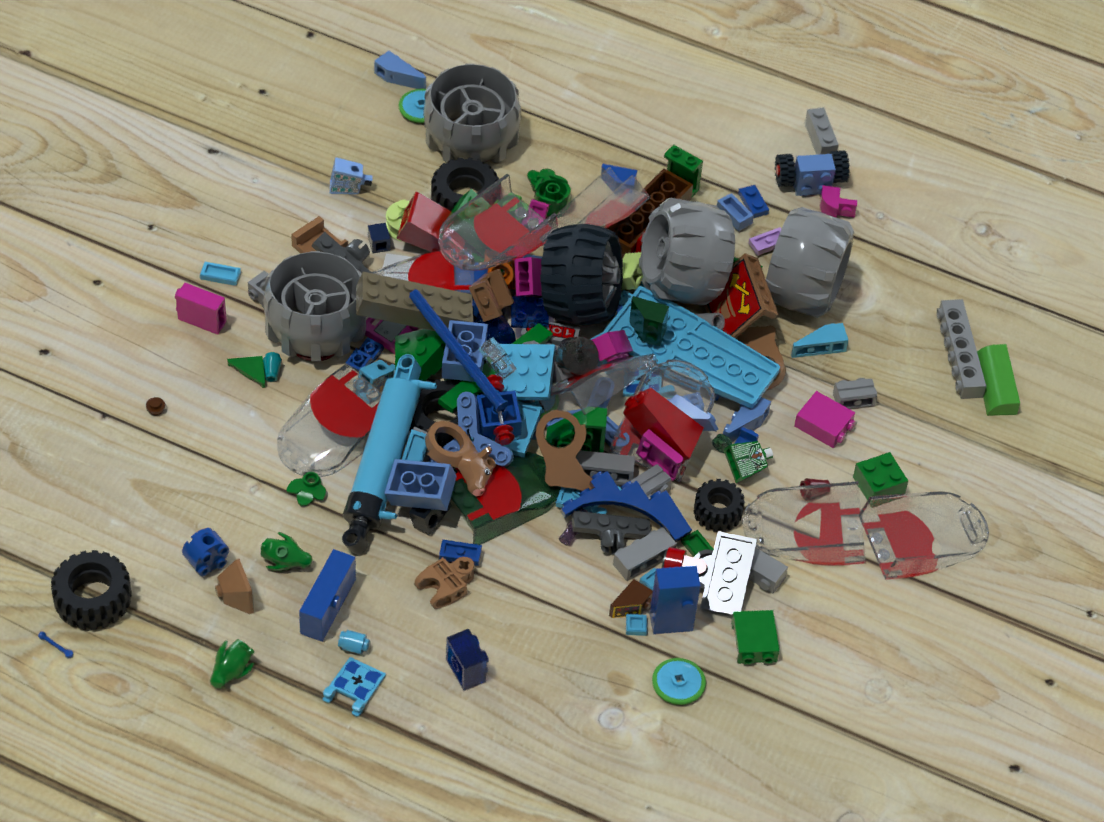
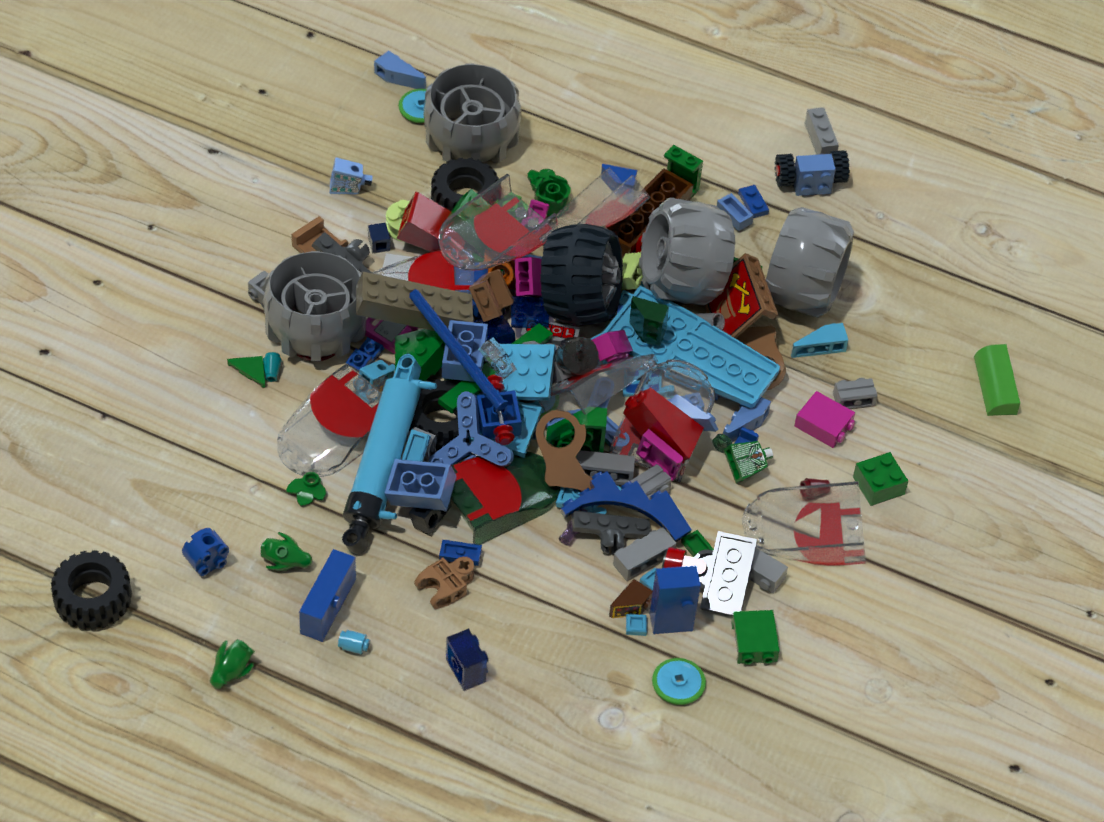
(68, 653): blue hinge -> none
(155, 406): reddish brown plate -> none
(201, 308): dark pink brick -> none
(220, 273): medium azure tile -> none
(235, 588): medium nougat slope -> none
(356, 682): medium azure flag -> none
(473, 465): medium nougat animal -> none
(715, 517): black tyre -> none
(764, 242): lavender plate -> none
(834, 205): dark pink brick -> none
(922, 532): clear windscreen -> none
(961, 349): light grey brick -> none

